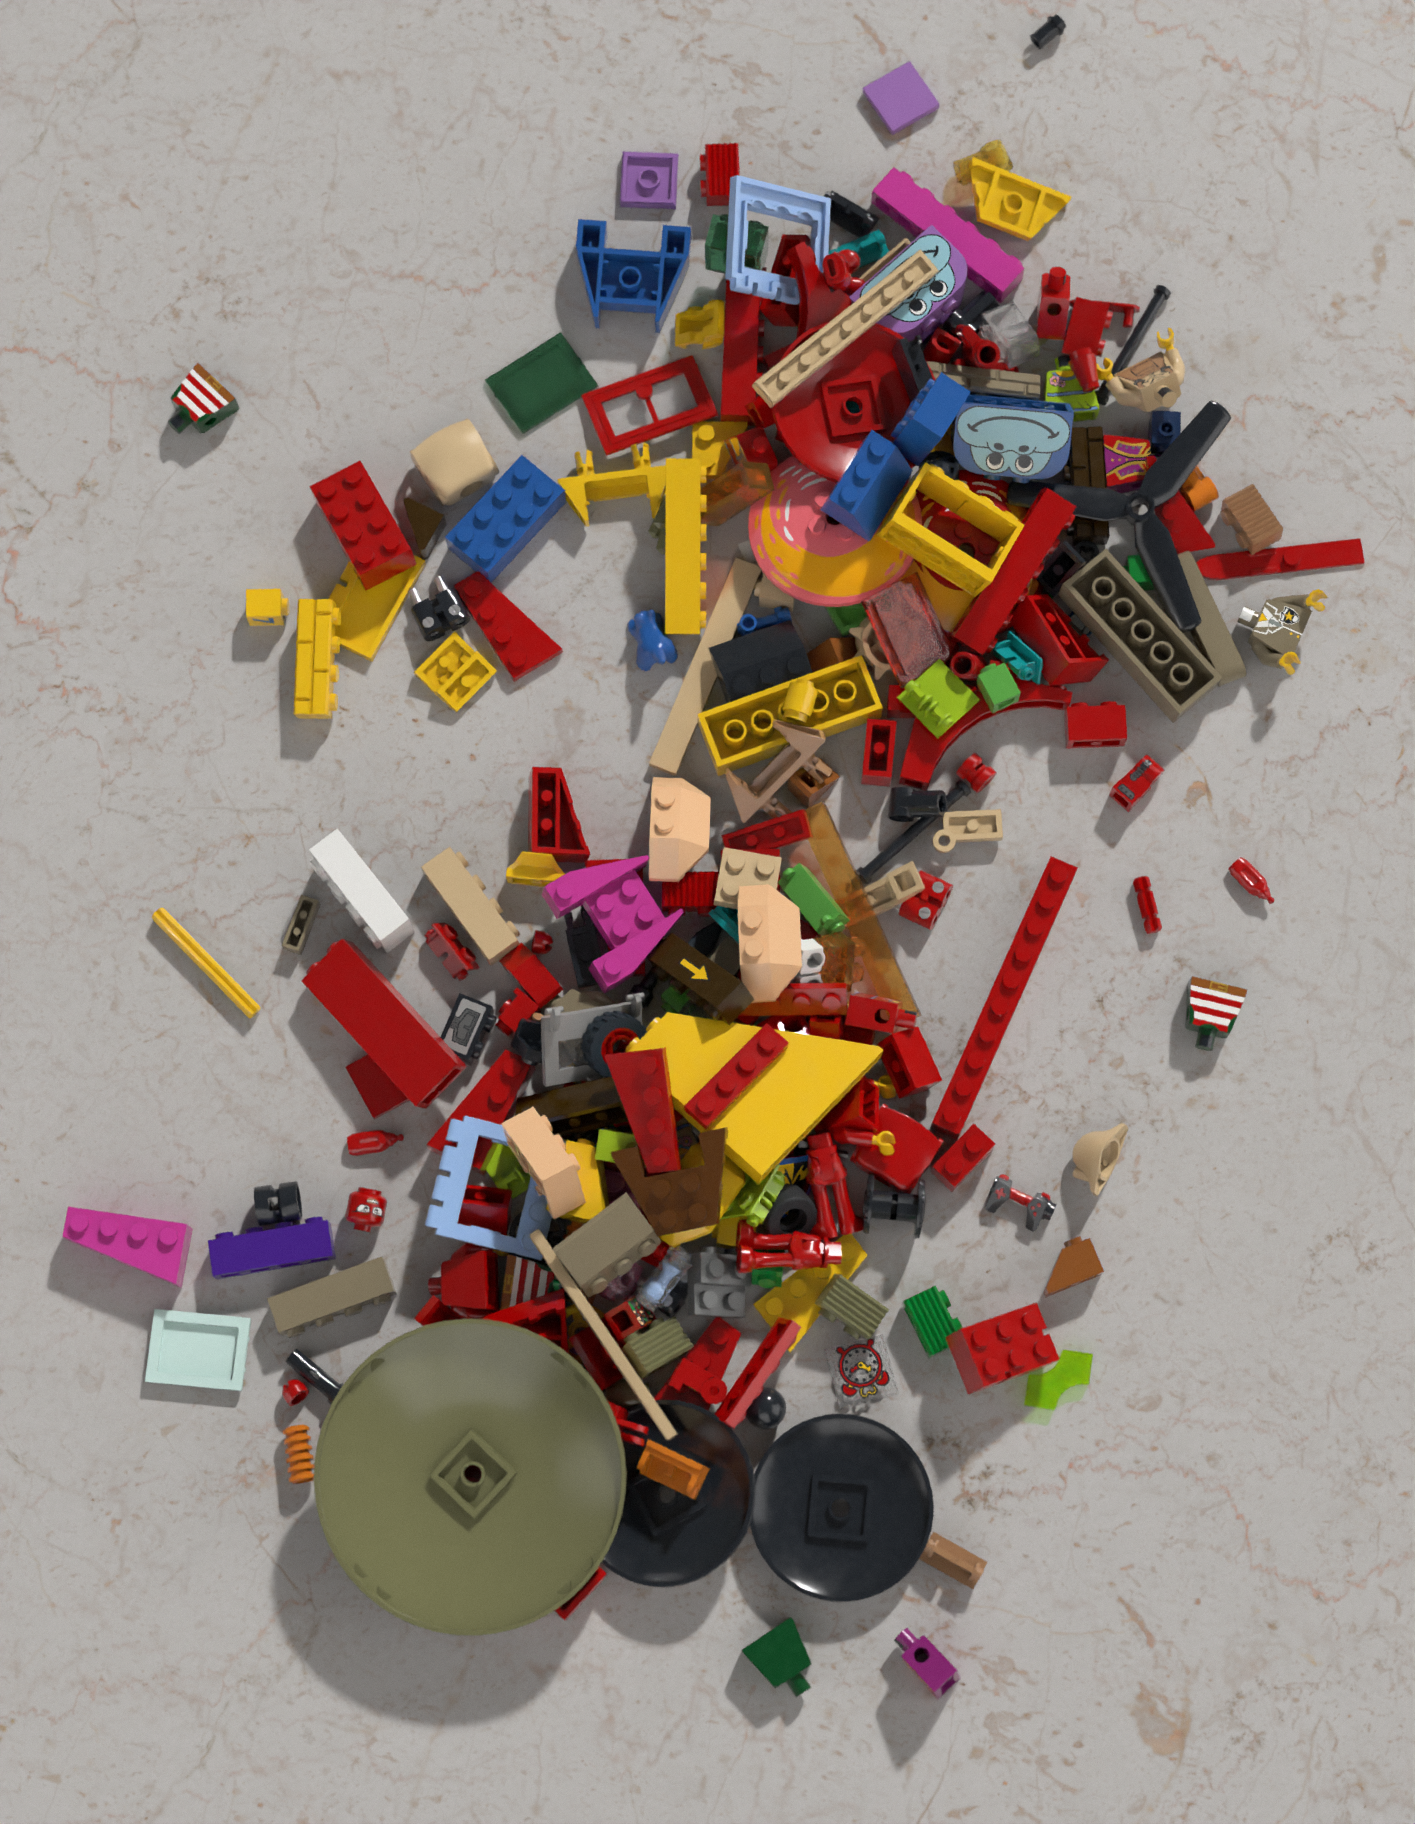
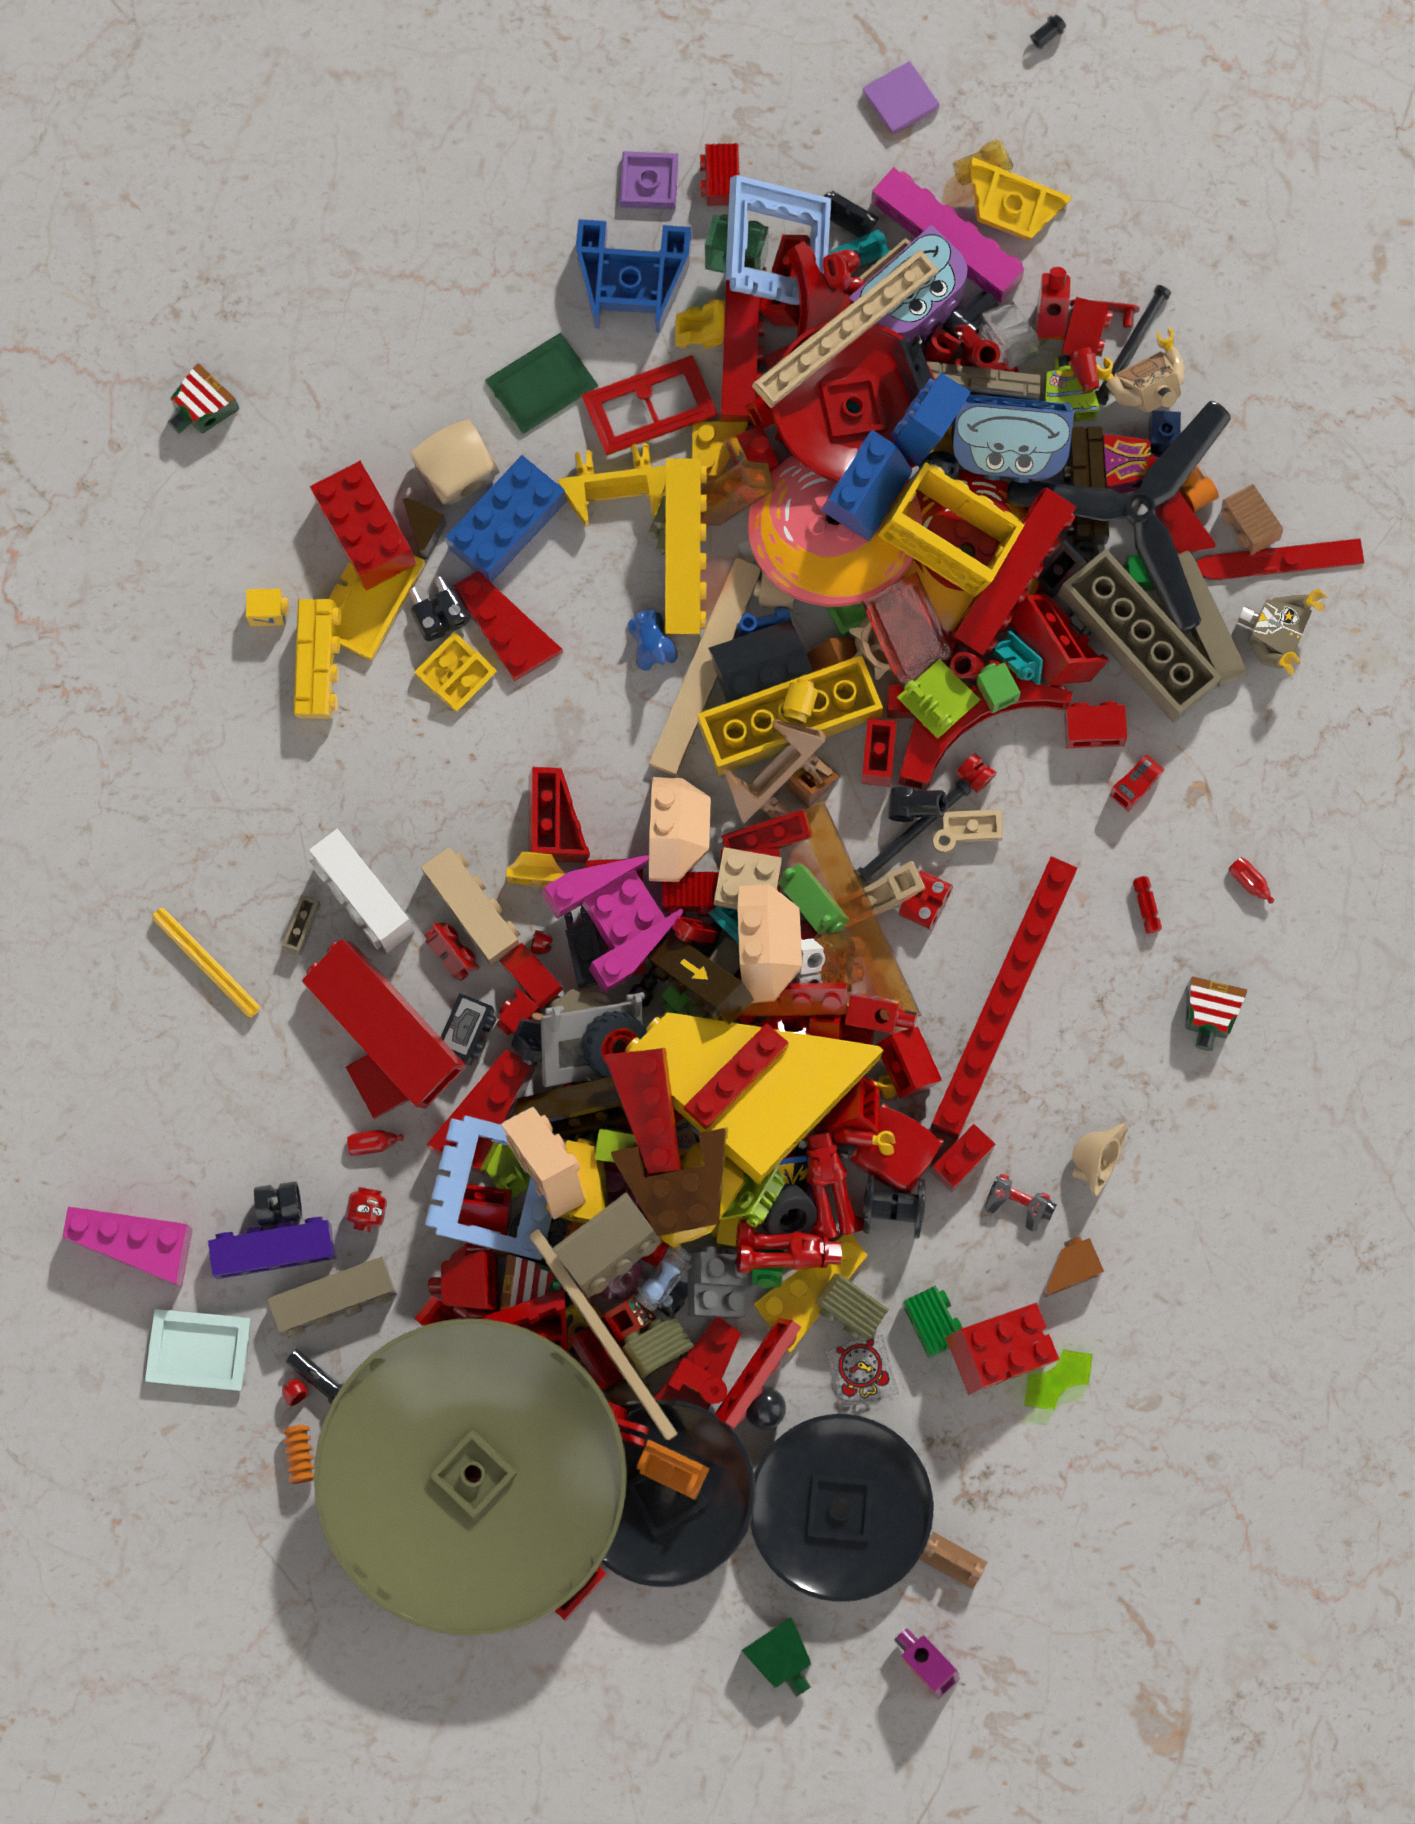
(693, 929): none -> red plate

